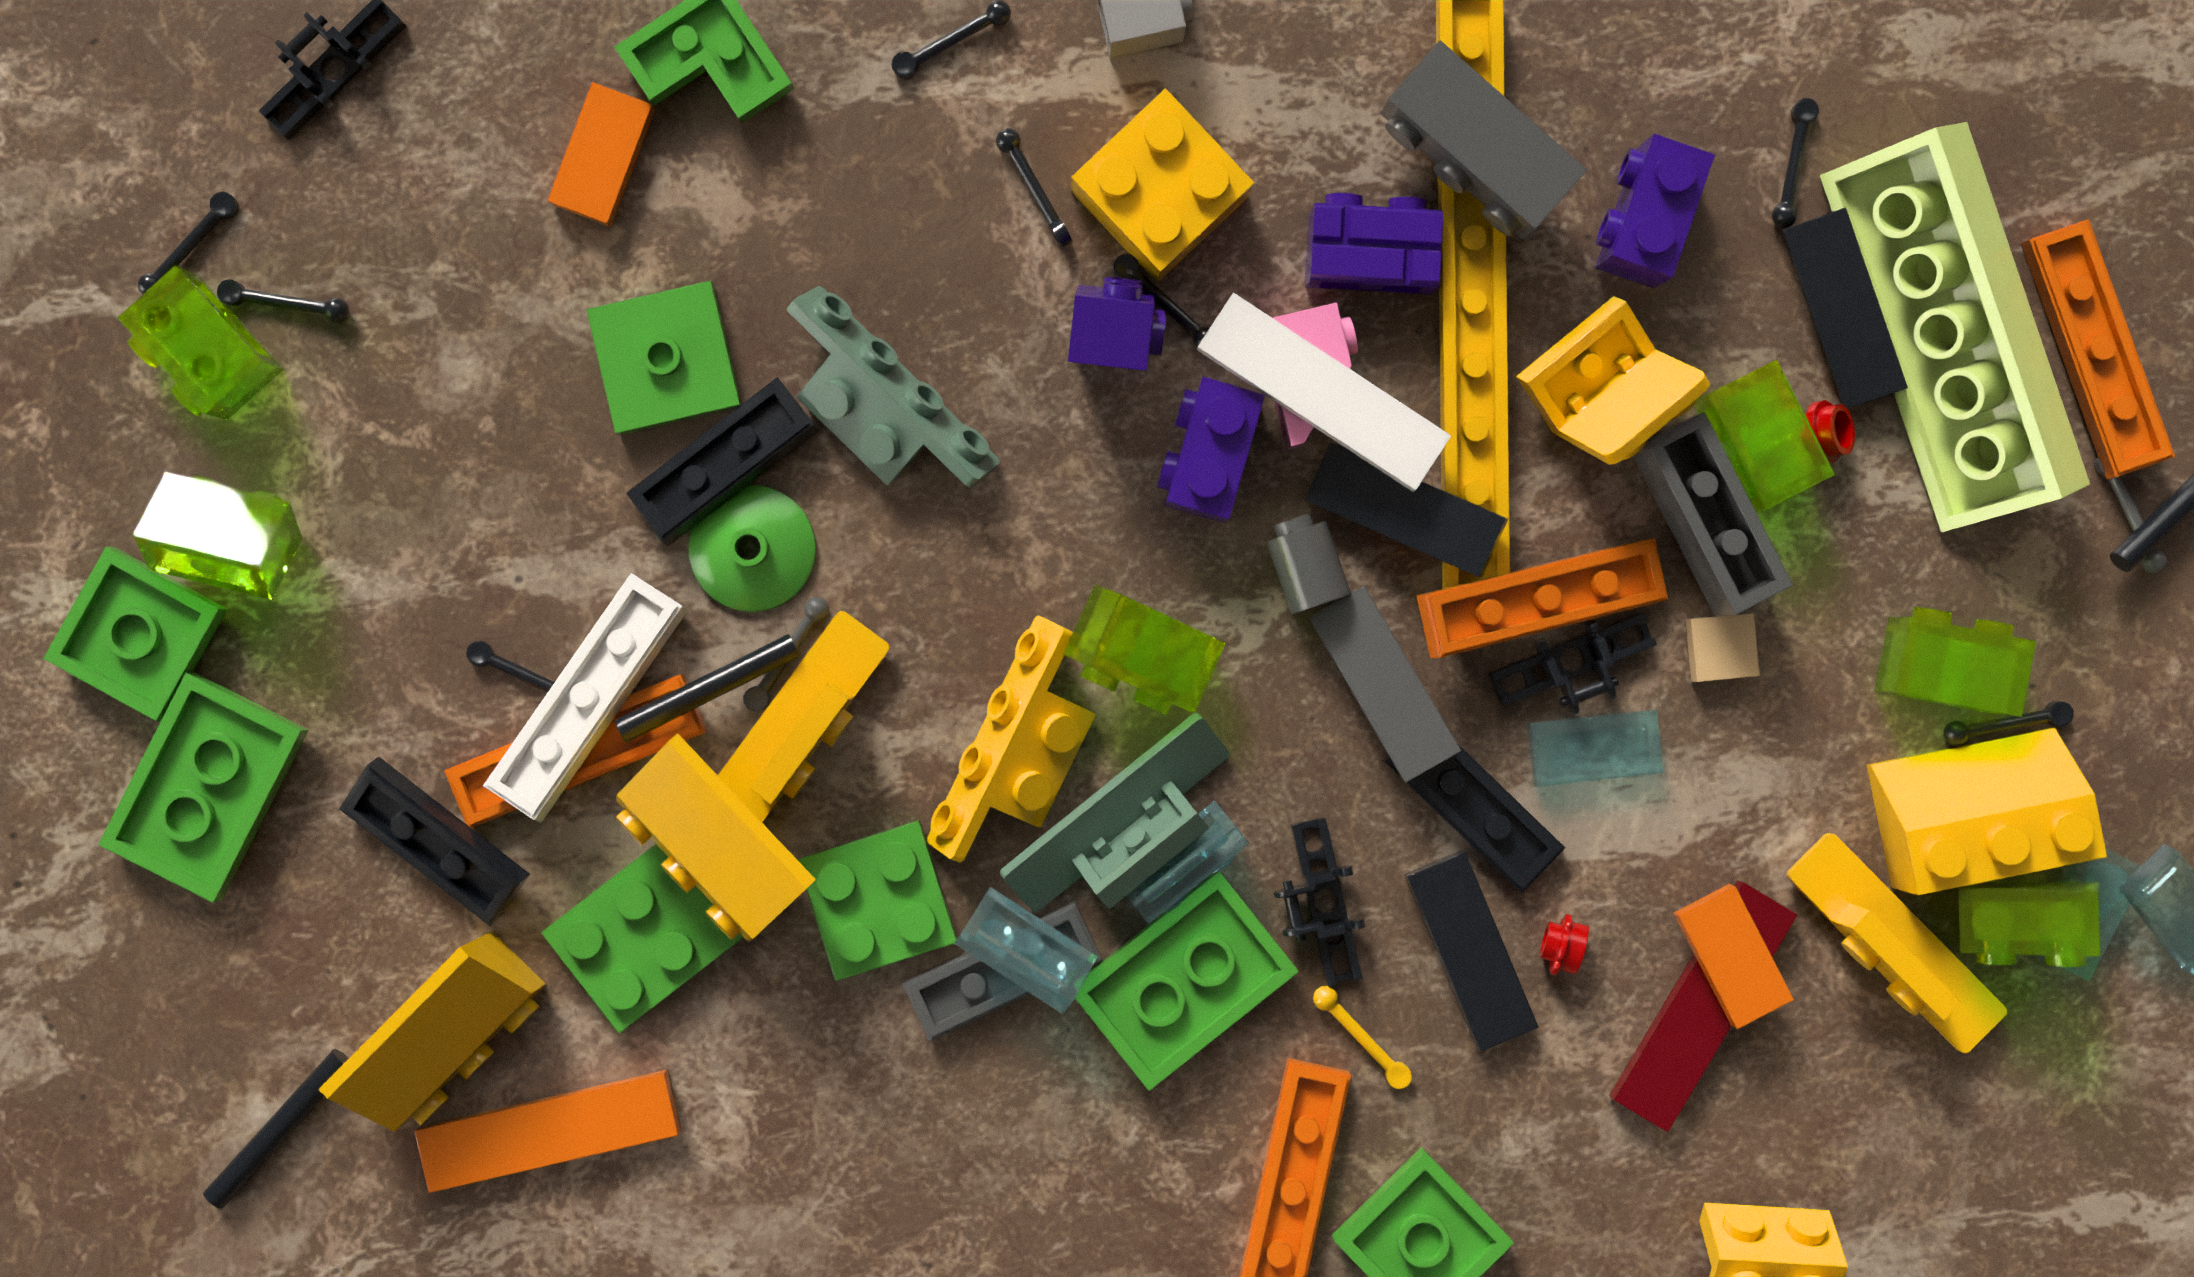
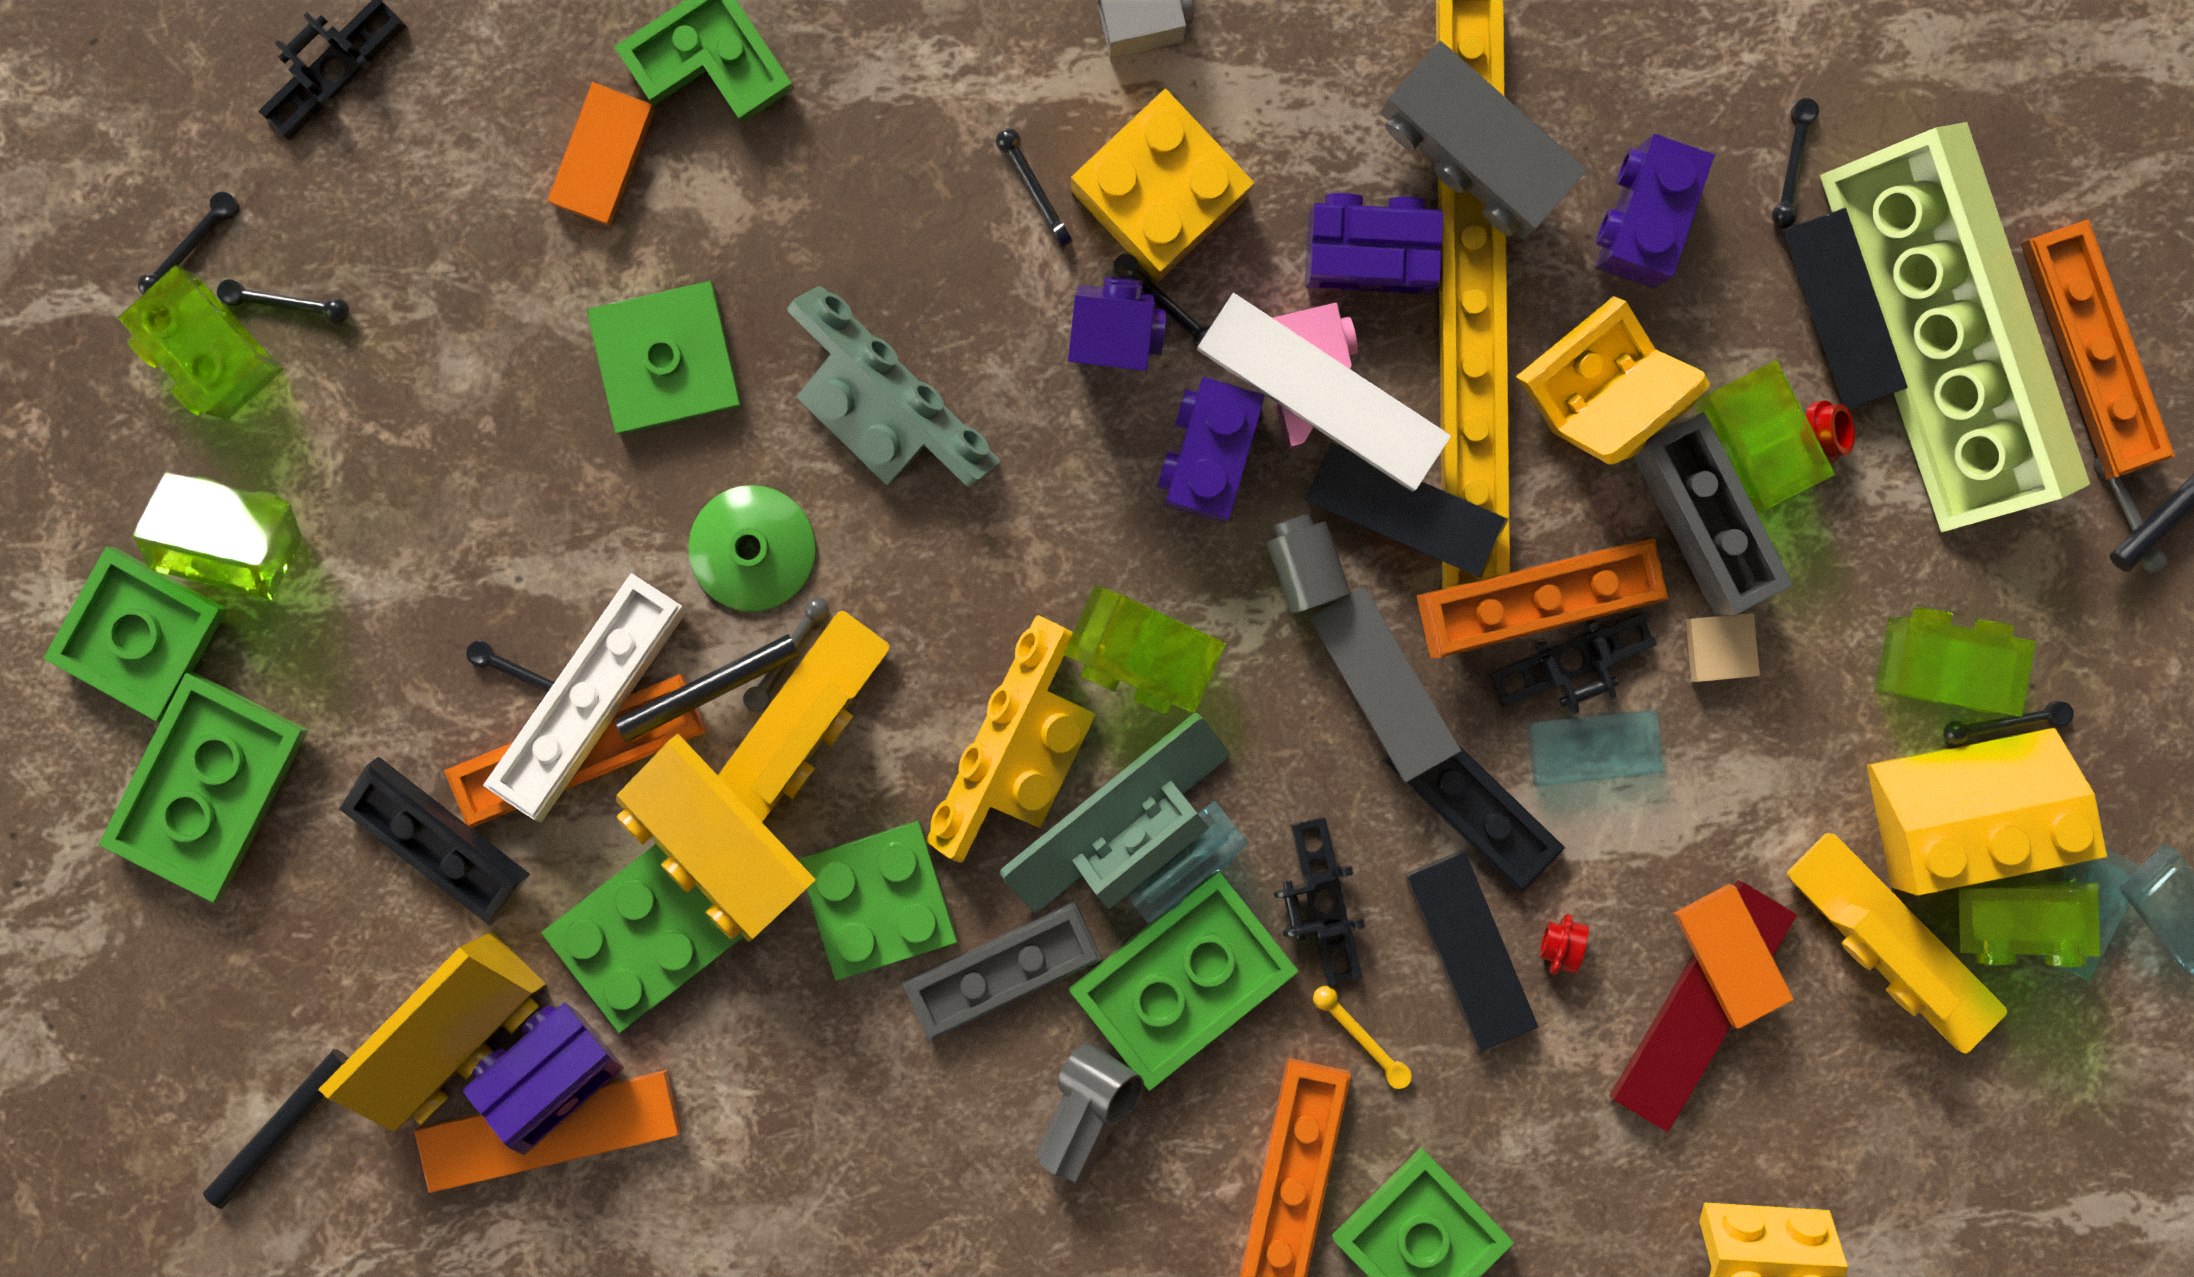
(541, 1077): none -> dark purple brick
(722, 462): black tile -> none
(906, 64): black hinge -> none
(1026, 950): clear light blue plate -> none
(1095, 1098): none -> dark grey piece

